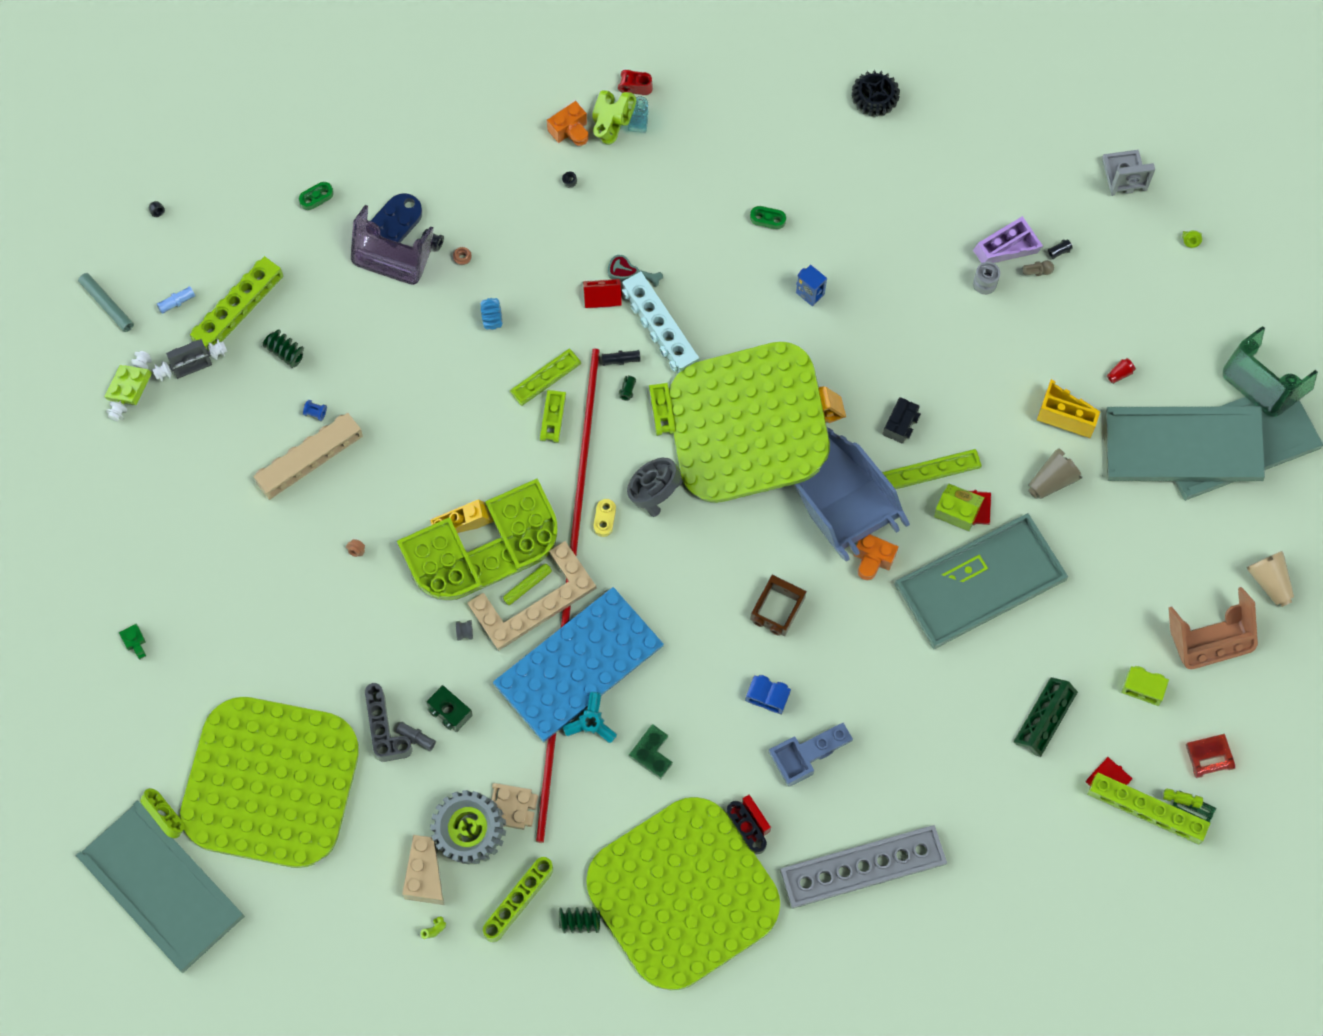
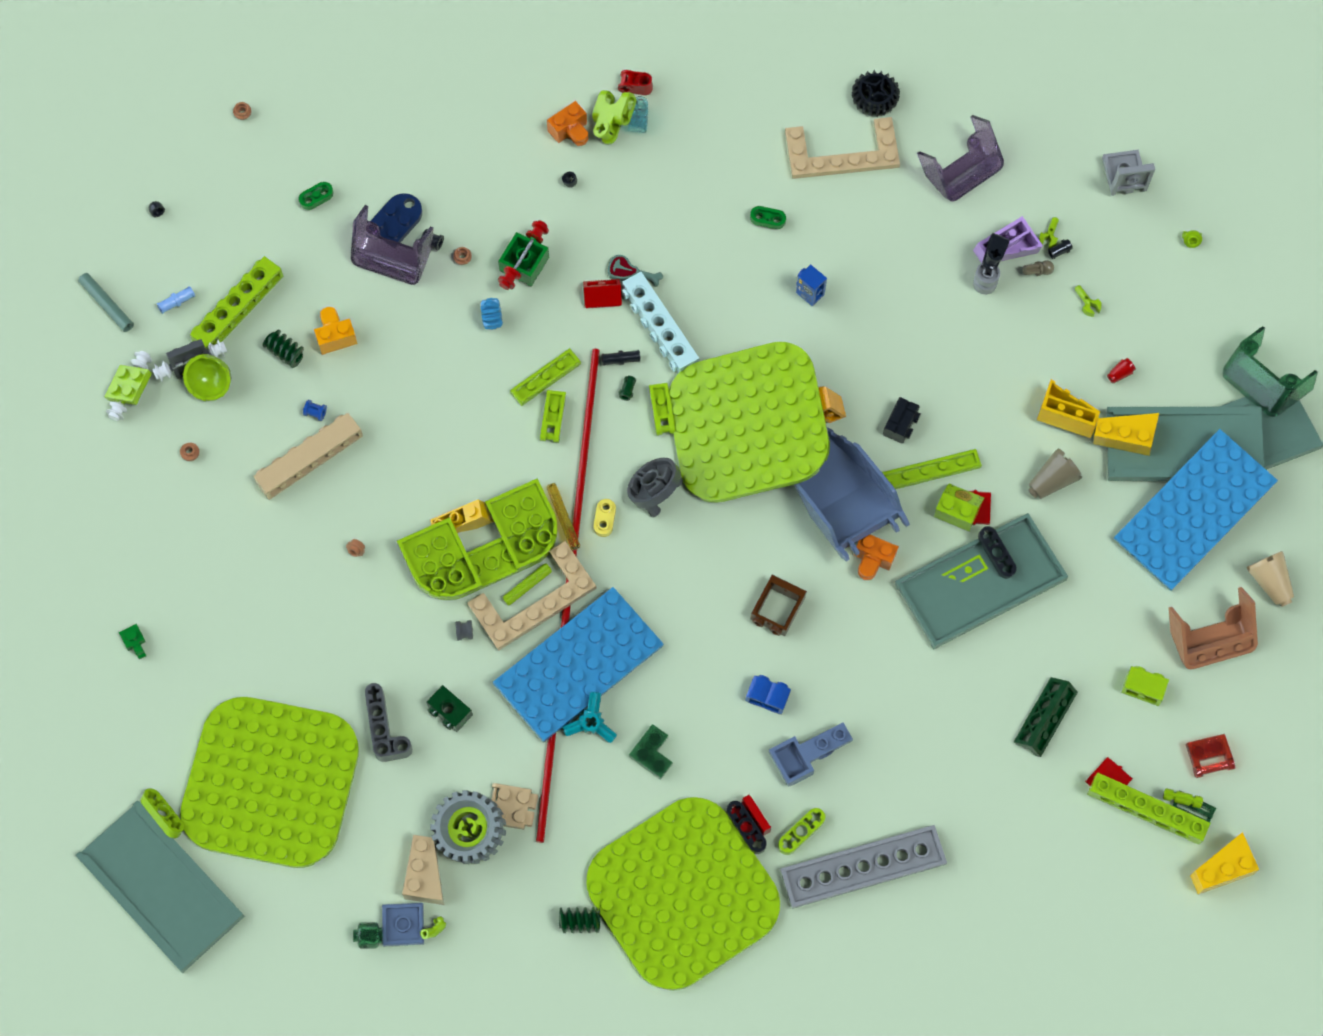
(189, 456): none -> nougat plate
(207, 377): none -> lime cylinder
(242, 106): none -> nougat plate
(334, 333): none -> light orange brick
(368, 935): none -> clear green head
(402, 924): none -> sand blue plate
(416, 736): dark grey pin -> none
(516, 909): lime beam -> none
(524, 257): none -> green brick
(563, 516): none -> clear yellow axle
(787, 837): none -> lime beam
(884, 158): none -> tan plate
(969, 170): none -> clear purple windscreen
(995, 251): none -> black piece
(995, 537): none -> black beam
(1050, 233): none -> lime bar
(1088, 302): none -> lime bar
(1127, 433): none -> yellow wedge
(1195, 509): none -> dark azure plate
(1226, 866): none -> yellow wedge

